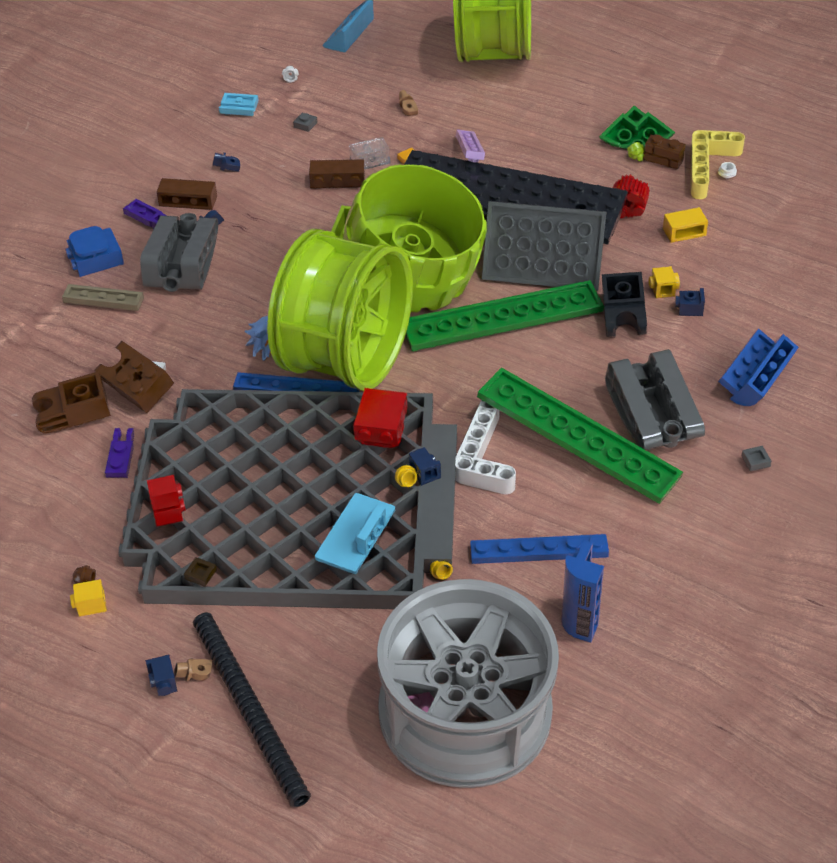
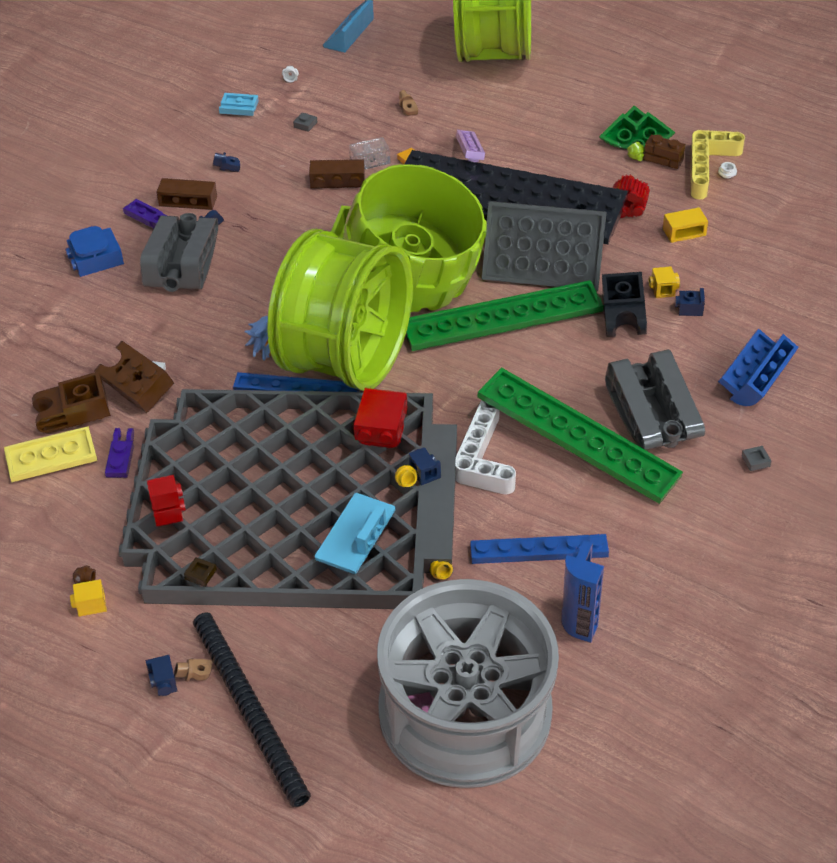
(50, 454): none -> light yellow plate
(103, 297): dark tan plate -> none

